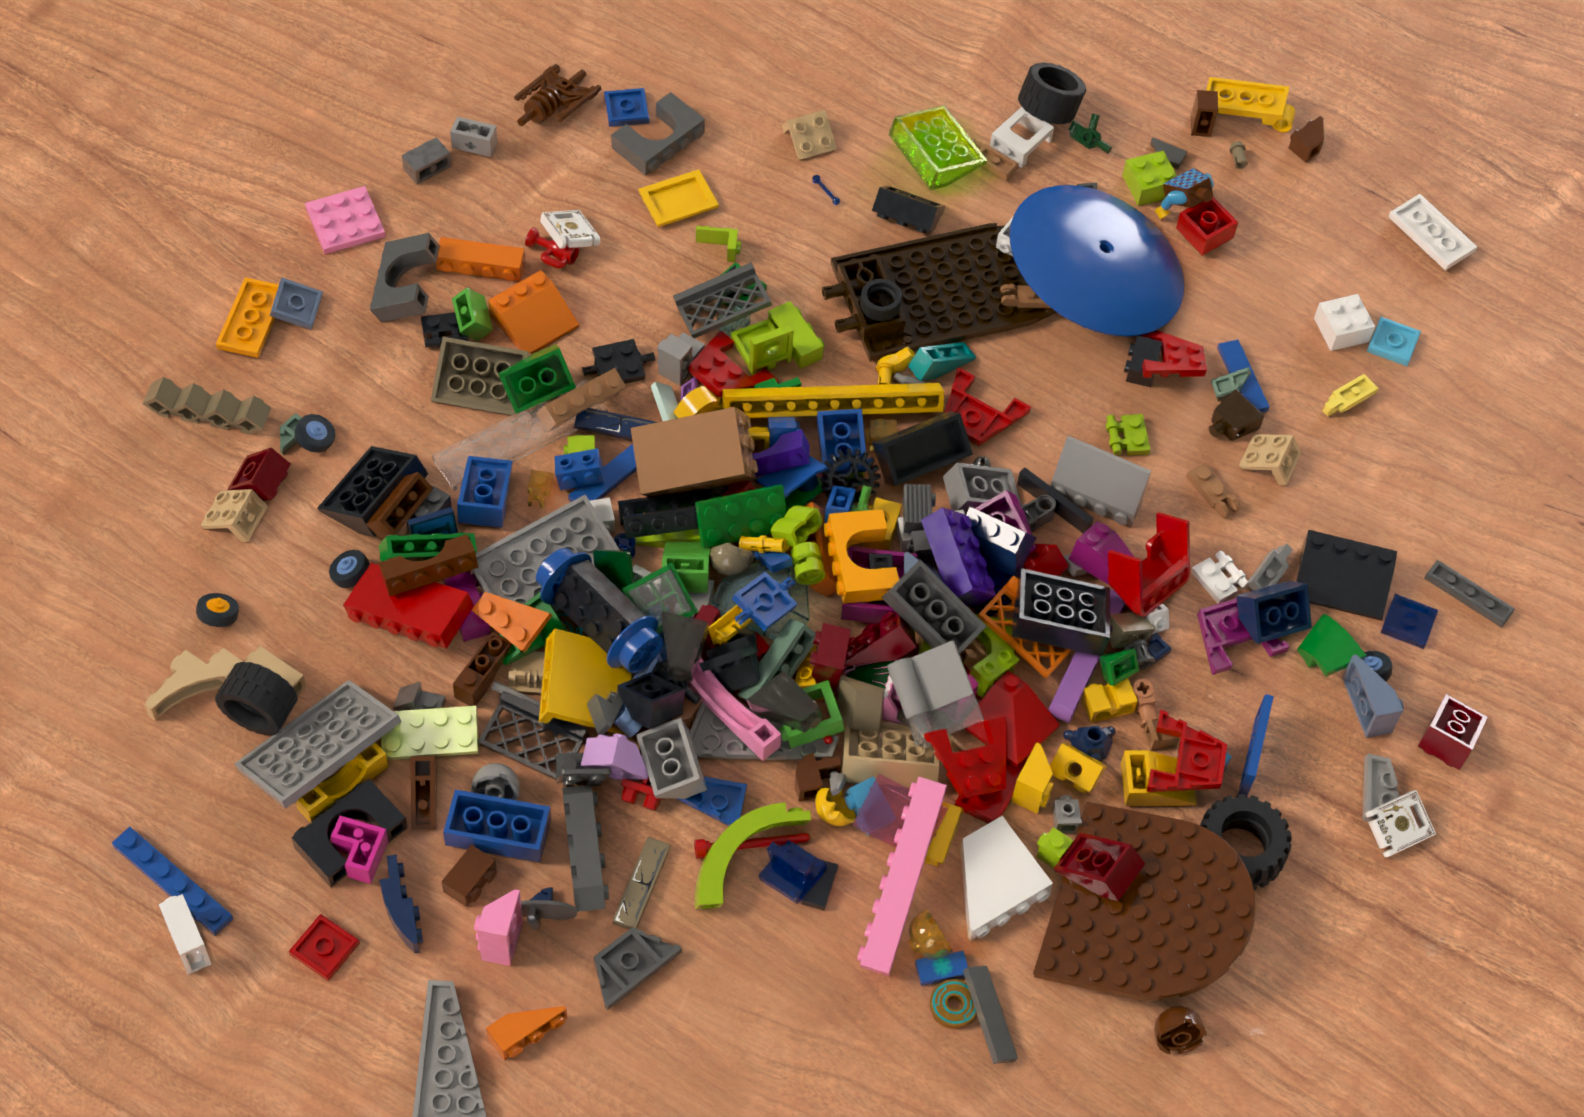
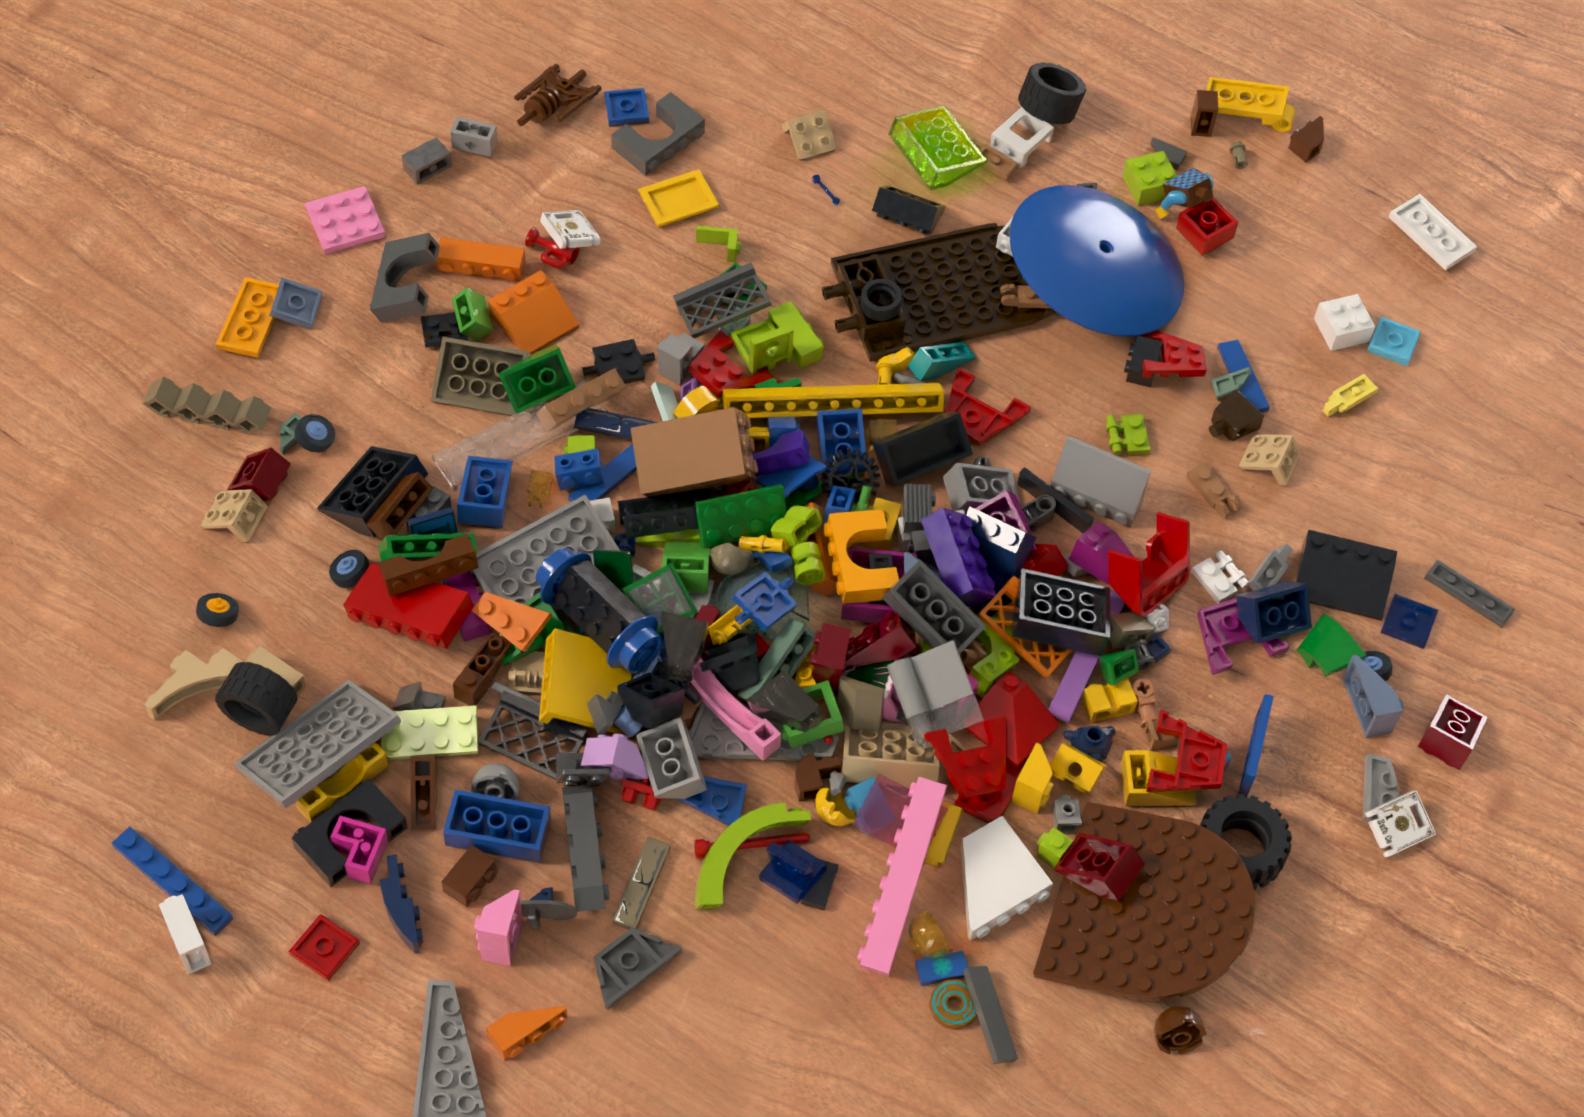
(1089, 135): dark green piece -> none

